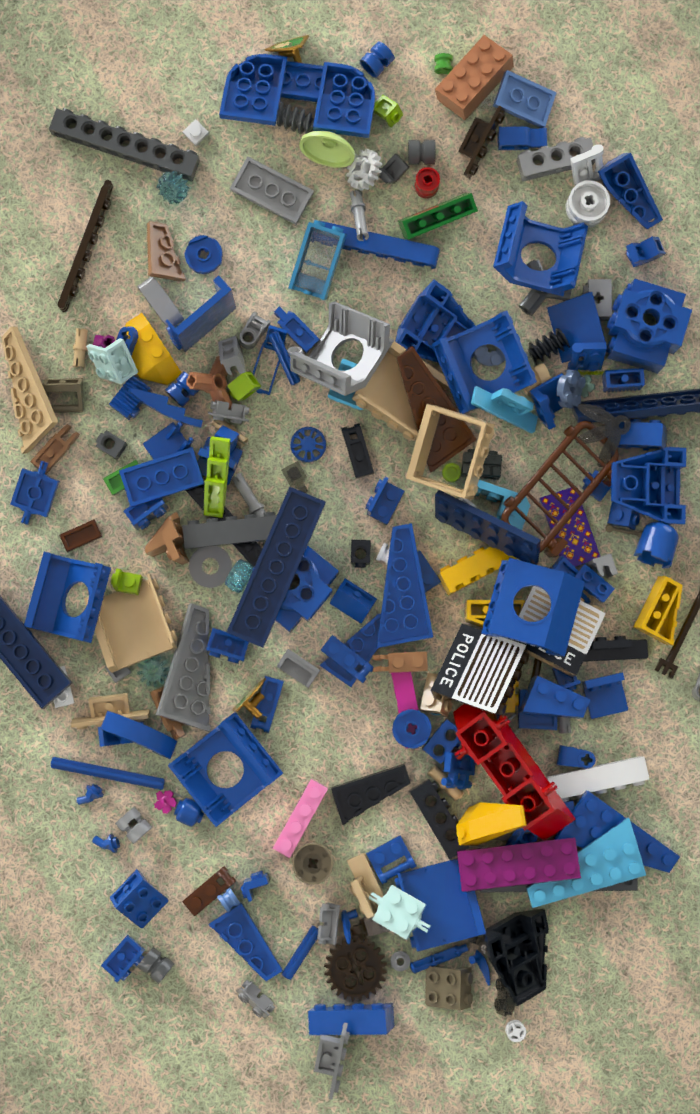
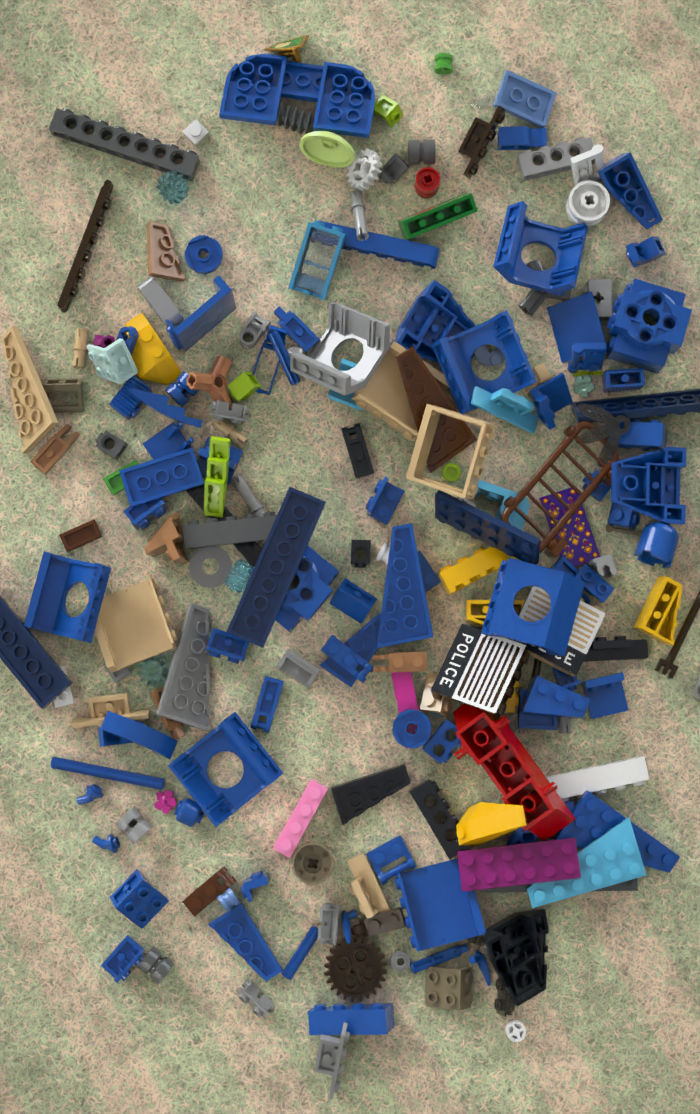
(34, 492): blue plate -> none
(126, 582): lime bracket -> none
(225, 432): blue plate -> none
(231, 355): light grey hinge -> none
(251, 705): pearl gold shield -> none
(271, 190): light grey plate -> none
(295, 476): clear smoke plate -> none
(308, 444): blue wheel -> none
(379, 58): blue wheel -> none
(399, 912): light aqua plate -> none
(438, 775): tan pin -> none
(464, 767): blue plate -> none
(474, 77): nougat brick -> none
(491, 465): pearl dark grey brick -> none
(547, 345): black piece -> none
(570, 389): sand blue plate -> none
(572, 757): blue piece -> none

